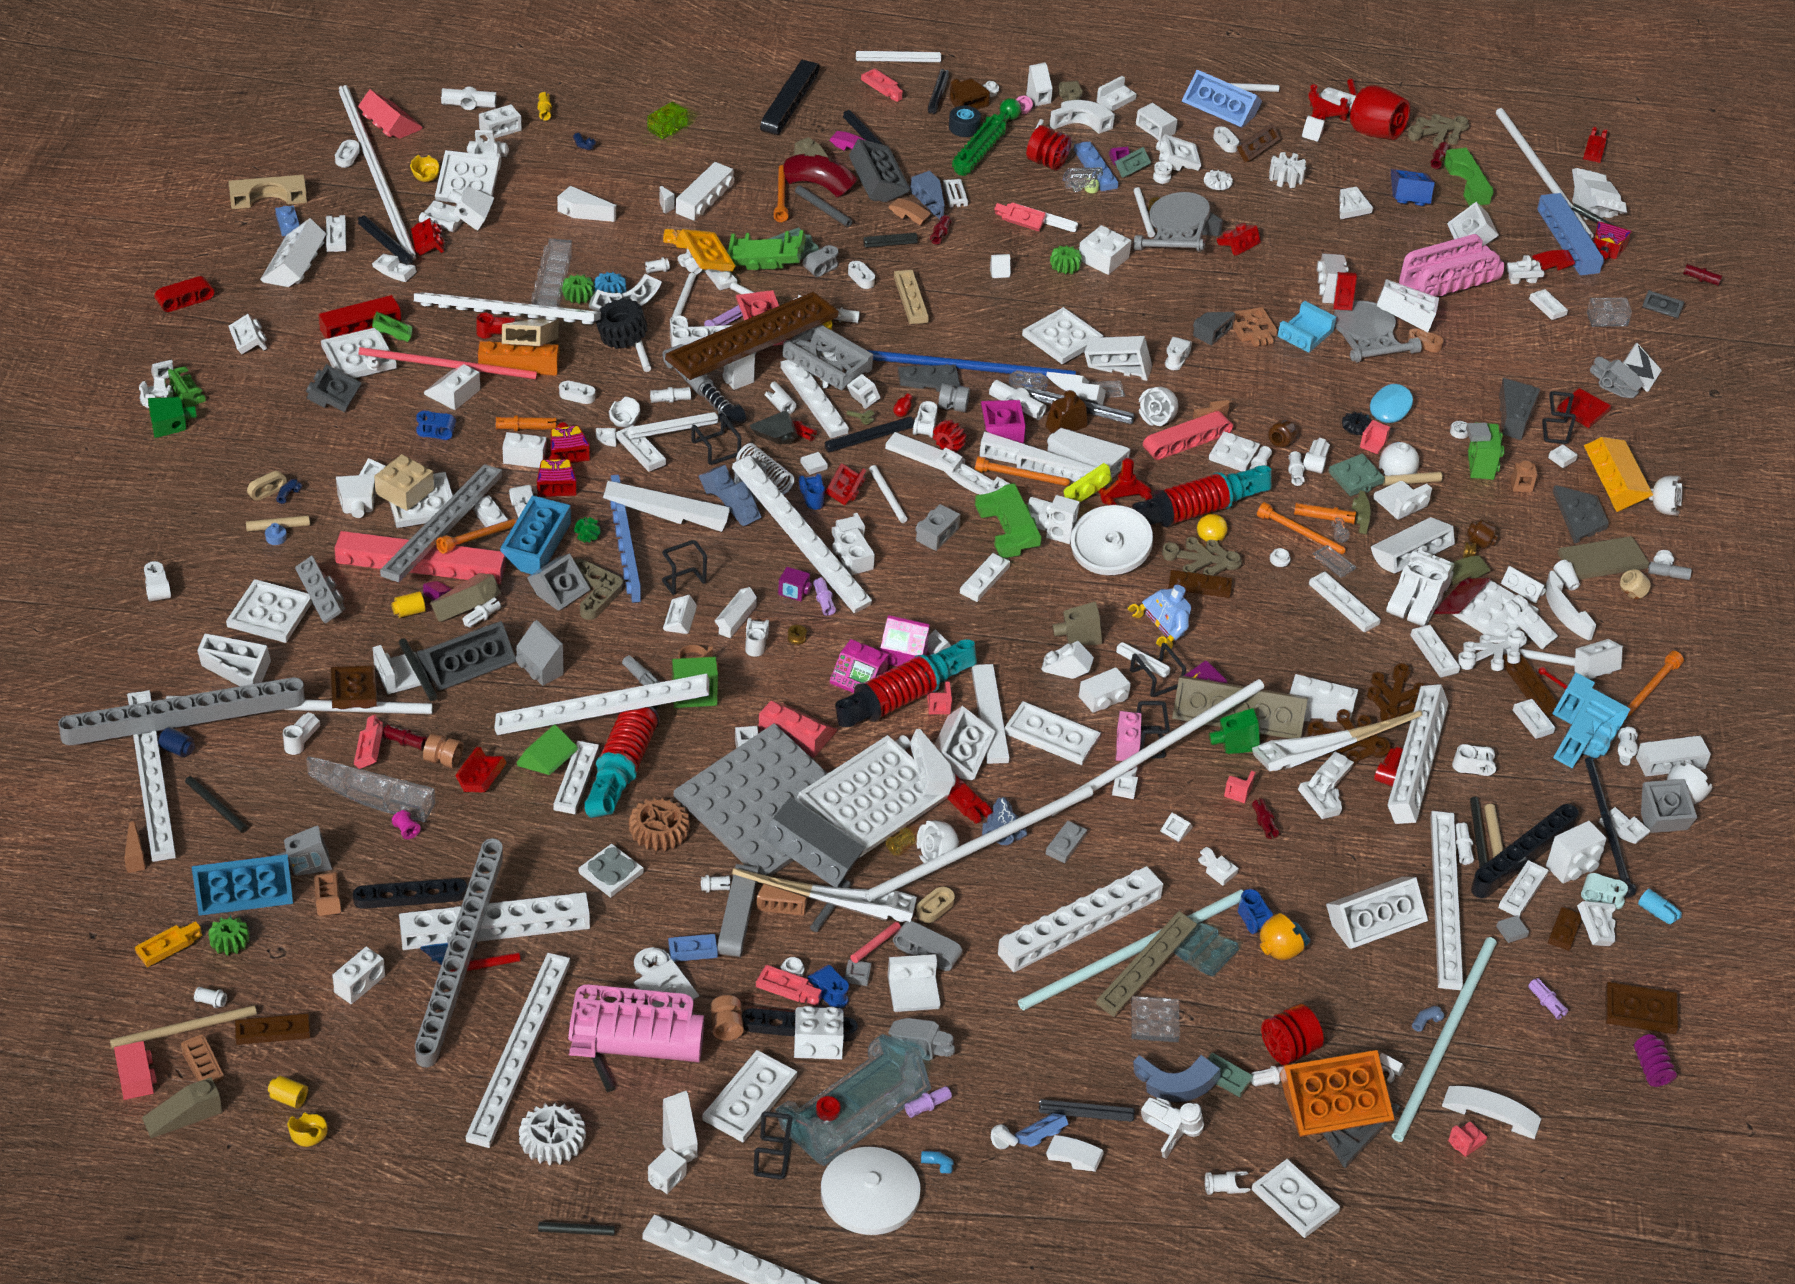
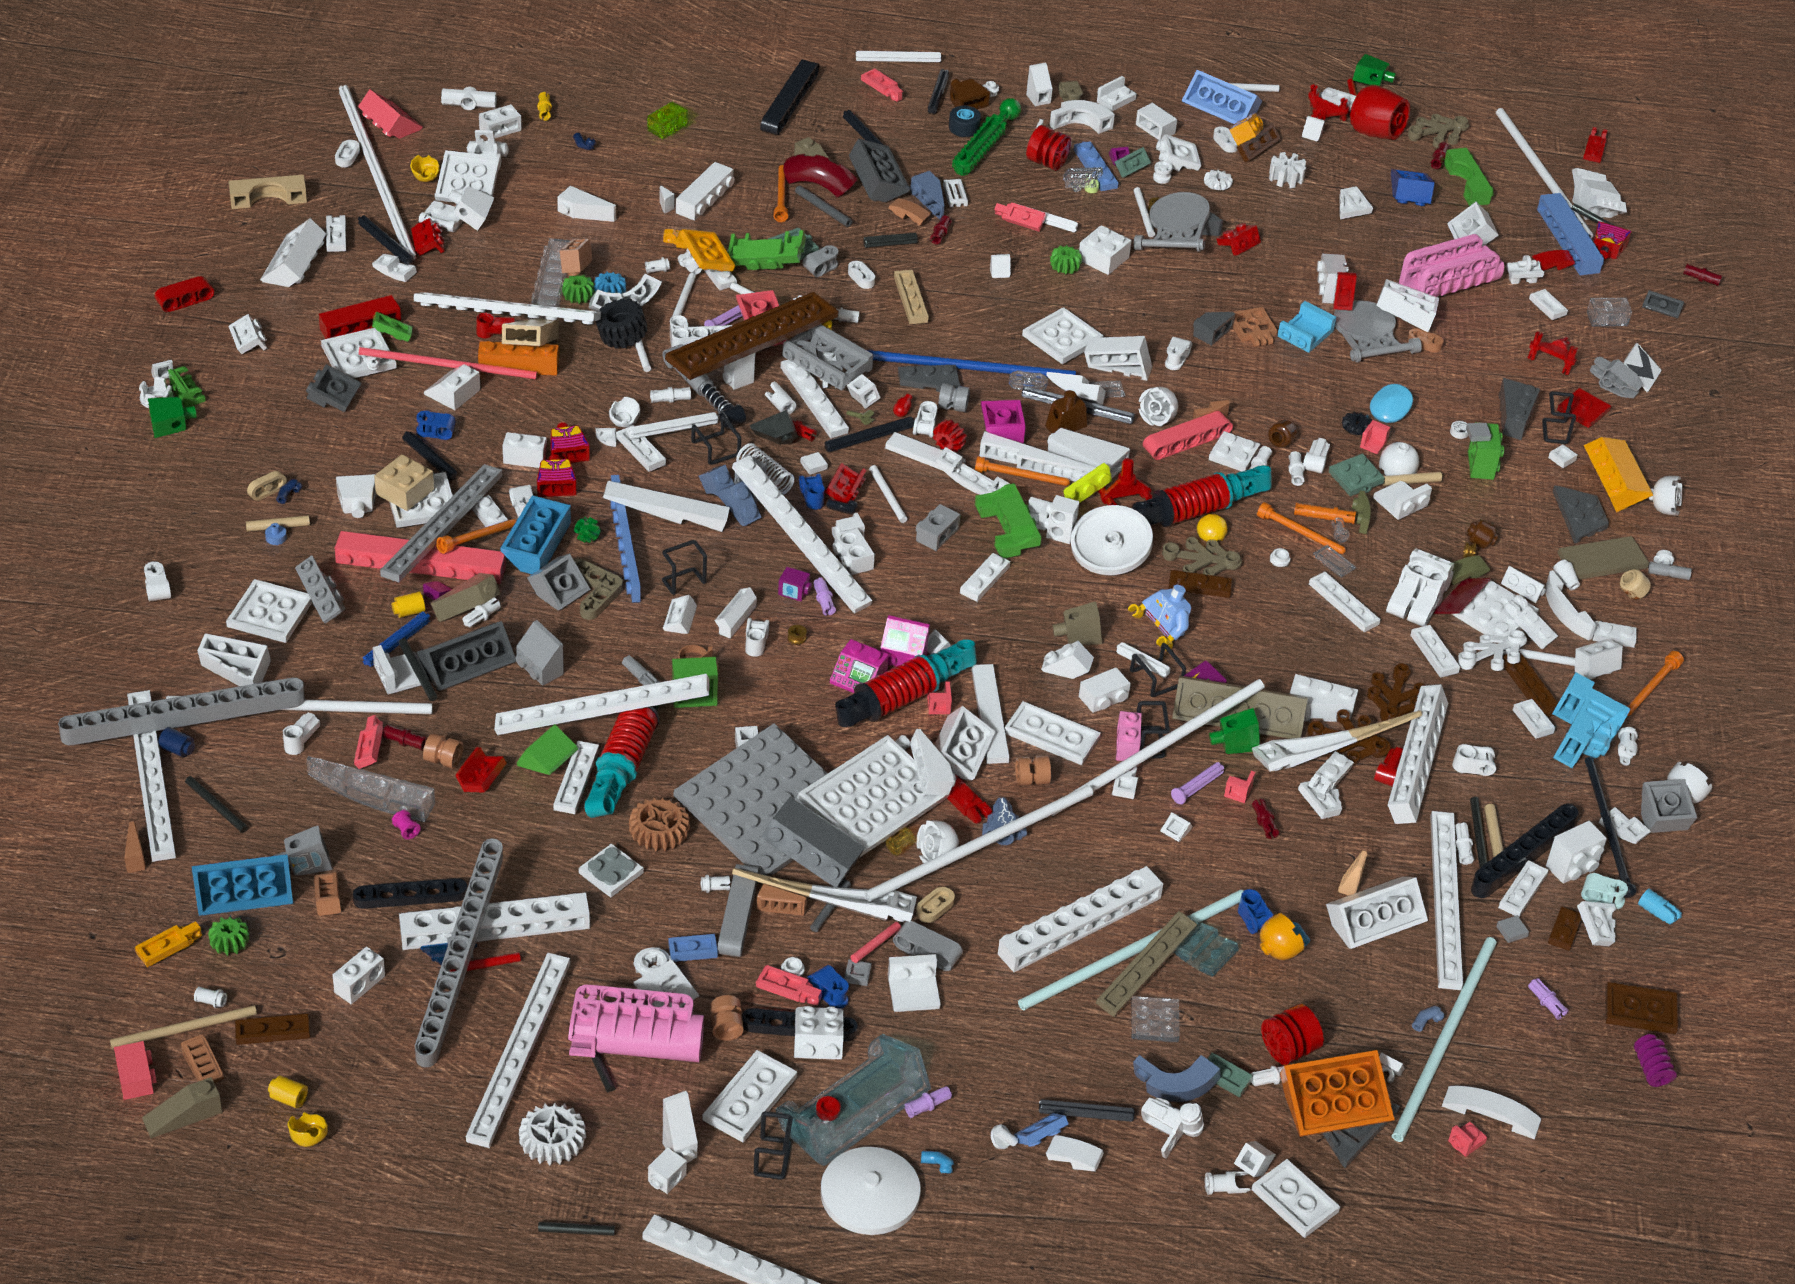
(286, 219): medium blue plate -> none
(353, 687): reddish brown plate -> none
(371, 467): white slope -> none
(404, 632): none -> blue axle
(429, 455): none -> black axle
(525, 423): orange pin -> none
(575, 256): none -> nougat brick
(577, 392): white beam -> none
(803, 729): coral slope -> none
(843, 140): dark pink slope -> none
(848, 508): none -> black arm
(923, 1035): light grey hinge -> none
(1026, 104): bright pink tile -> none
(1029, 405): white piece -> none
(1040, 770): none -> nougat wheel
(1066, 842): light grey plate -> none
(1181, 794): none -> lavender axle
(1218, 869): white plate -> none
(1246, 128): none -> light orange brick
(1254, 1159): none -> white brick
(1352, 877): none -> light nougat slope
(1373, 71): none -> green torso
(1427, 536): white brick -> none
(1525, 472): nougat brick -> none
(1542, 671): red hinge -> none
(1557, 348): none -> red axle
(1618, 633): none -> white plate
(1661, 756): white brick -> none

